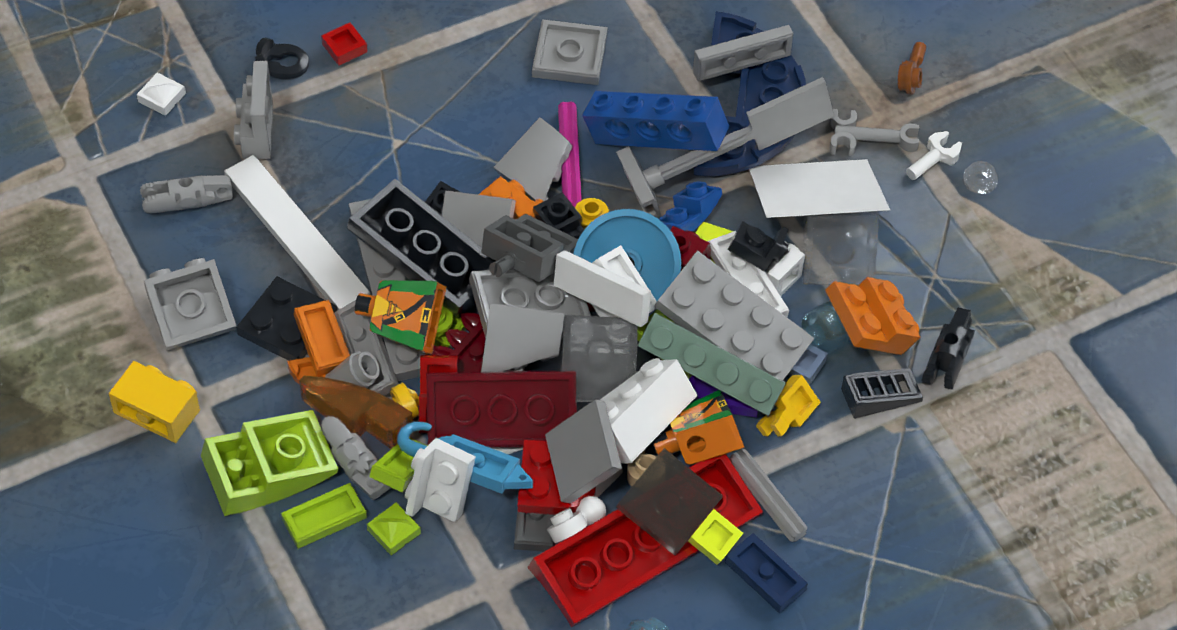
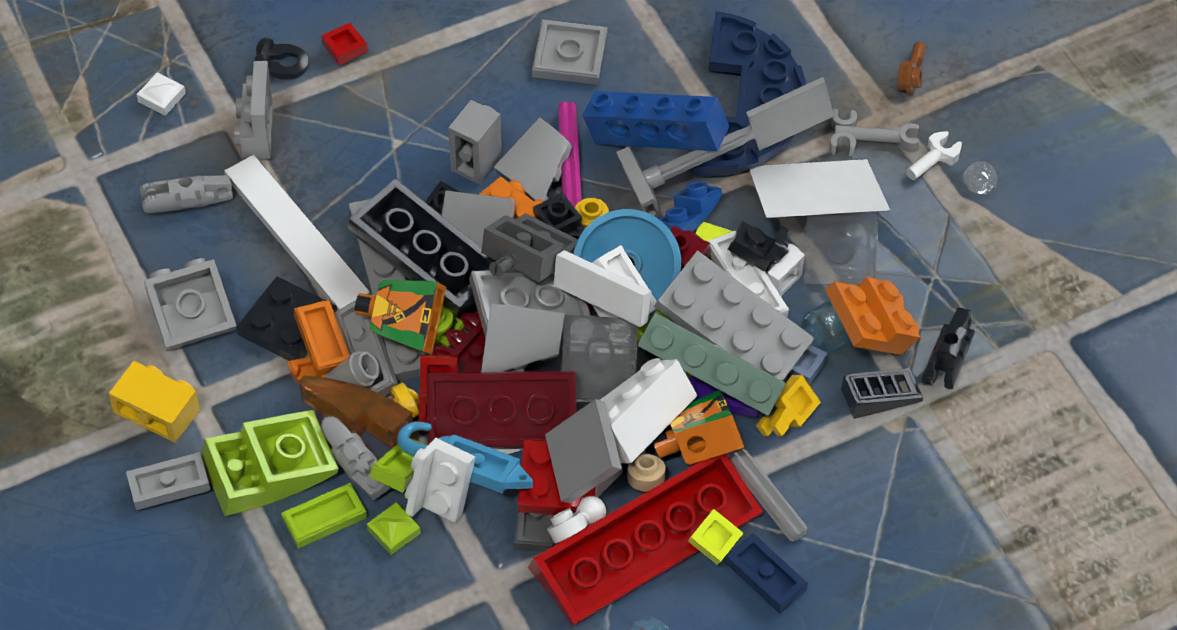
(168, 481): none -> light grey plate
(475, 141): none -> light grey brick
(669, 501): clear smoke tile -> none
(742, 52): light grey tile -> none

